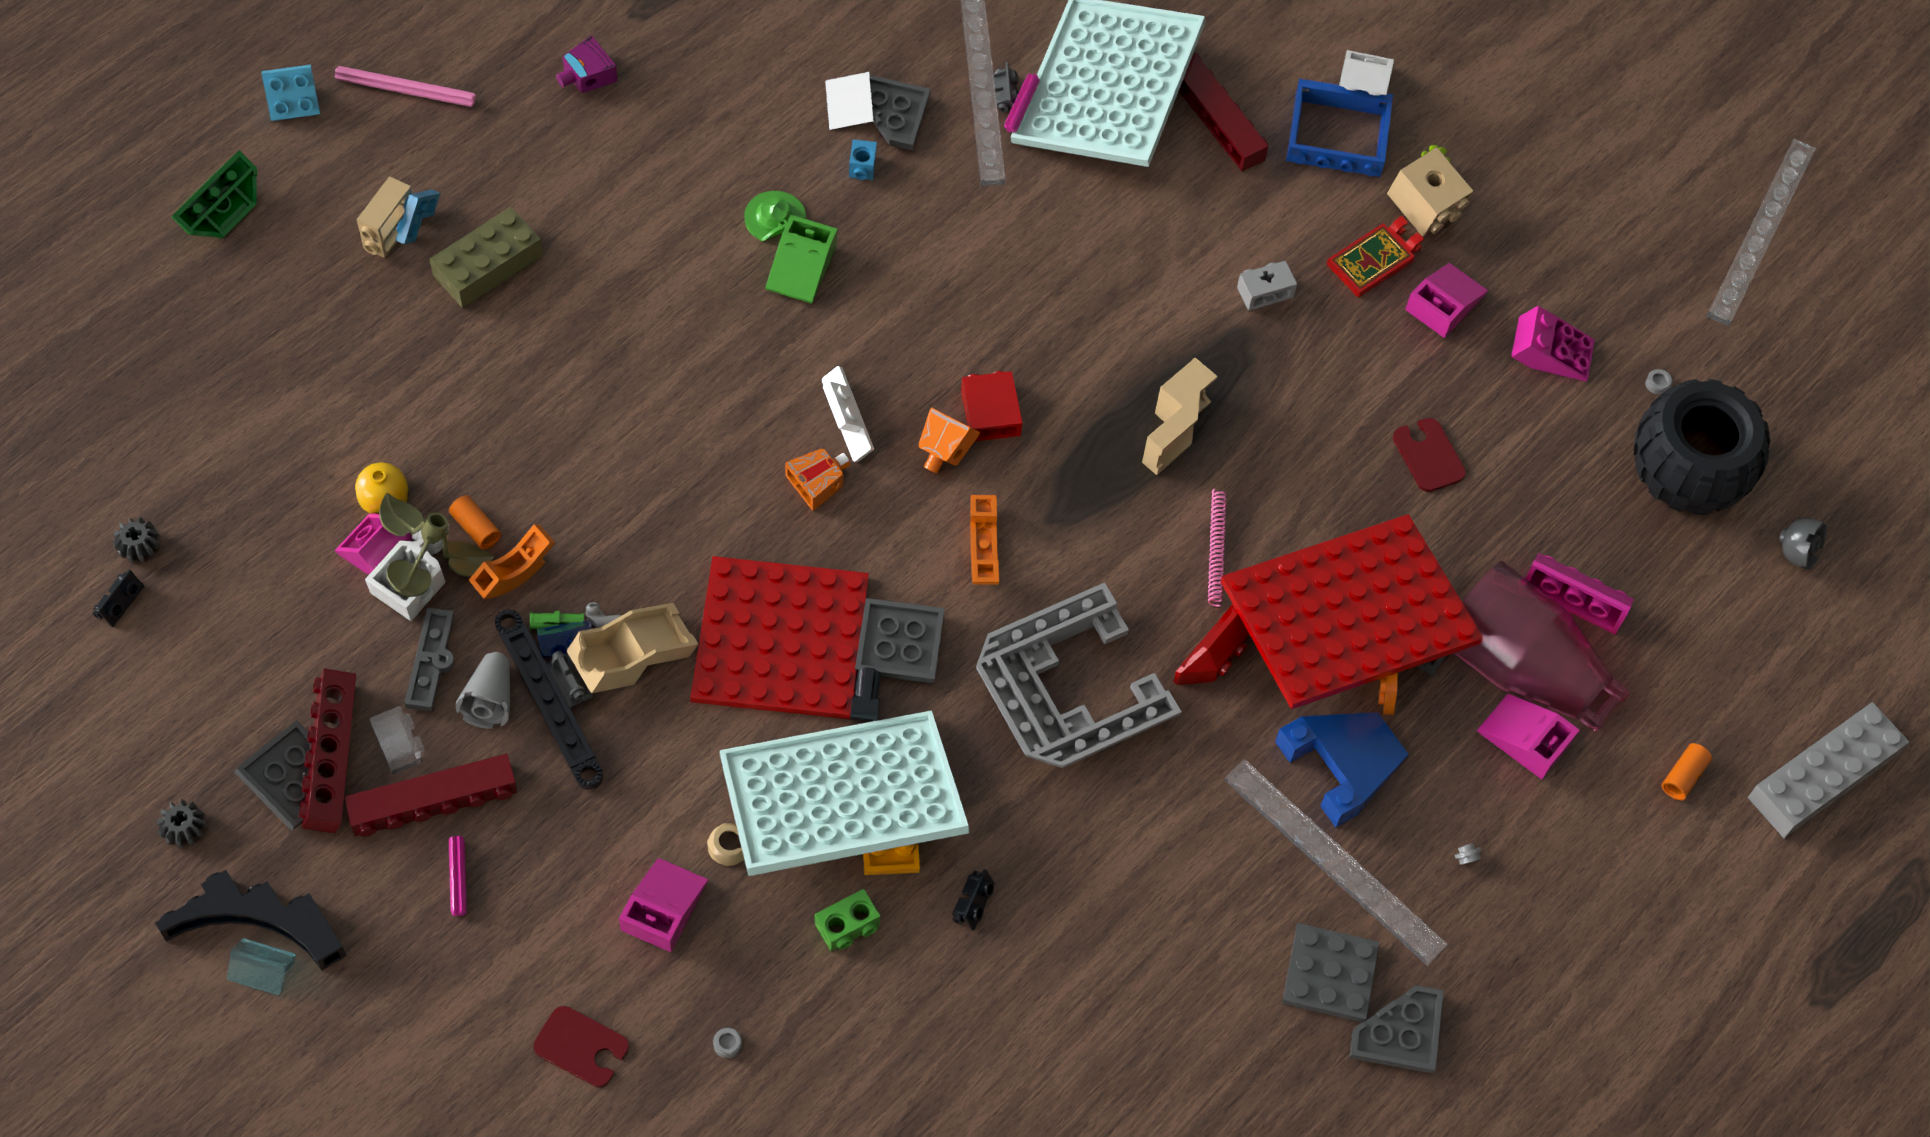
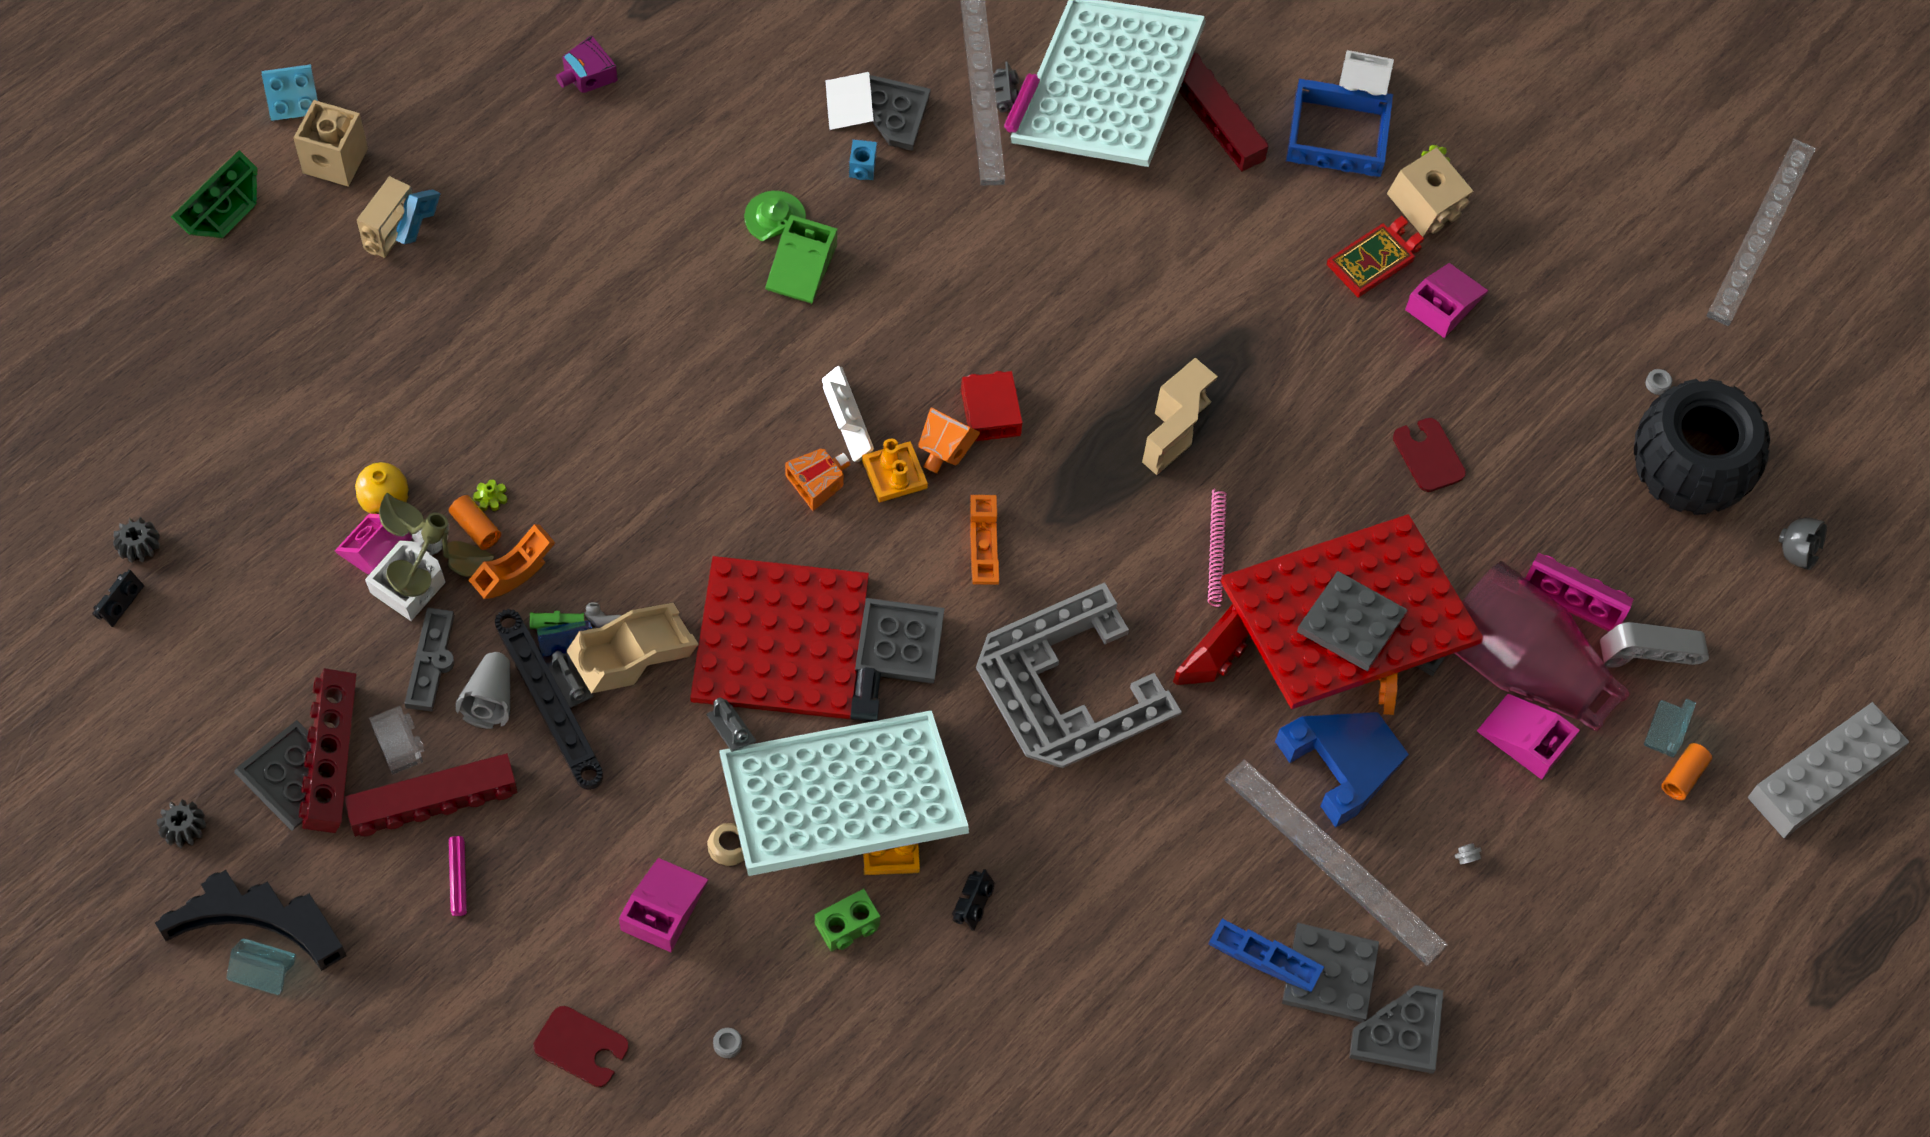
(330, 143): none -> tan brick
(405, 86): bright pink axle -> none
(486, 257): olive brick -> none
(490, 495): none -> lime plant
(730, 725): none -> dark grey hinge
(894, 470): none -> light orange plate
(1266, 285): light grey brick -> none
(1266, 955): none -> blue slope
(1352, 621): none -> dark grey plate
(1552, 345): dark pink slope -> none
(1653, 643): none -> light grey beam
(1669, 727): none -> clear light blue panel

